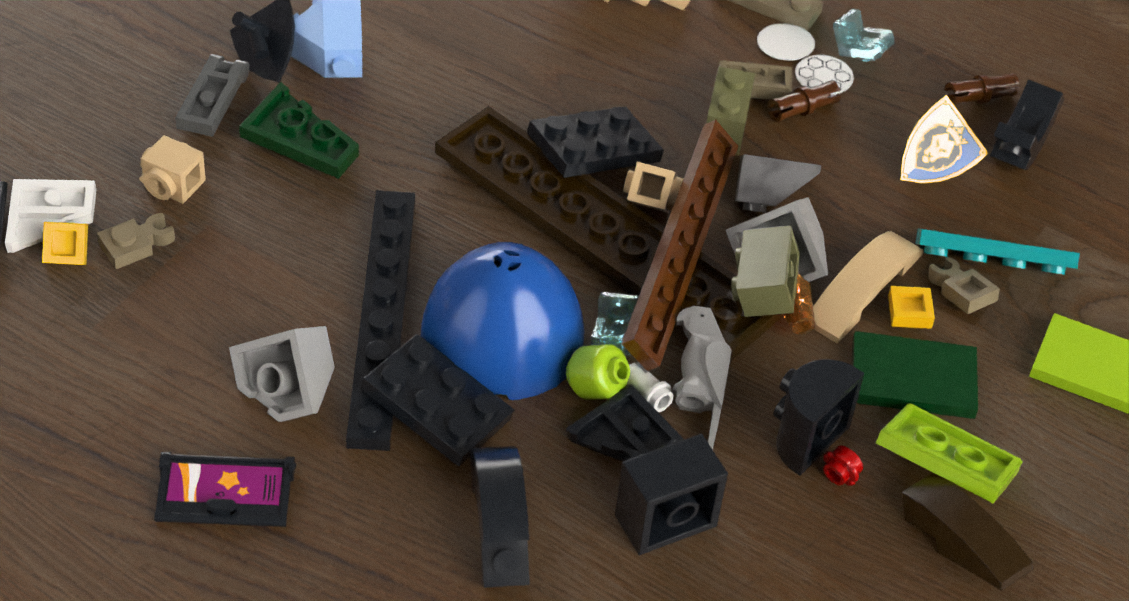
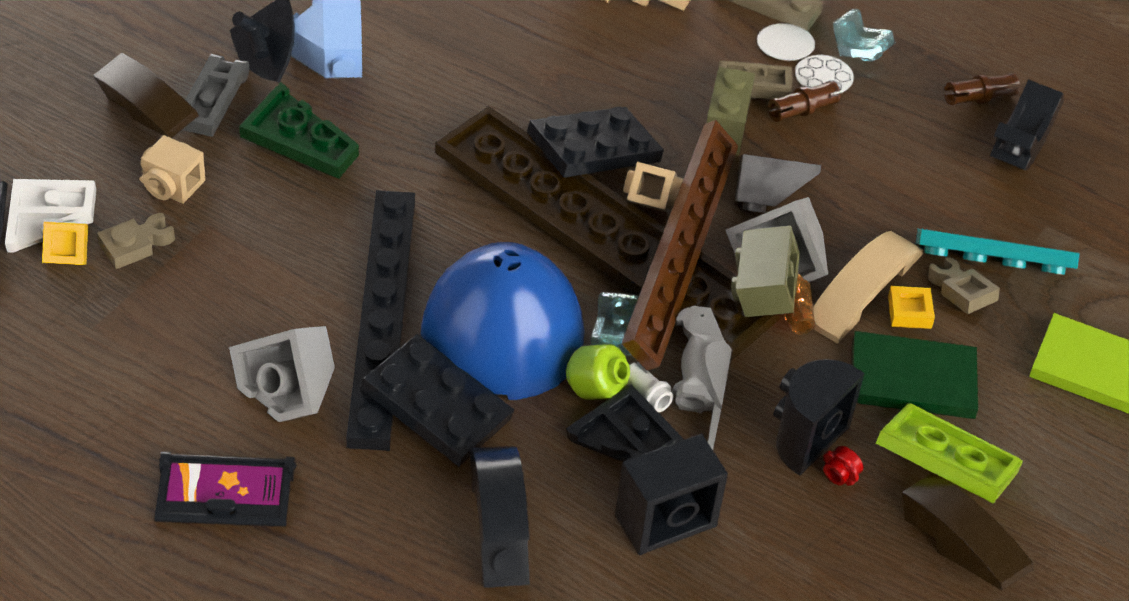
(145, 96): none -> dark brown slope
(940, 146): shield -> none

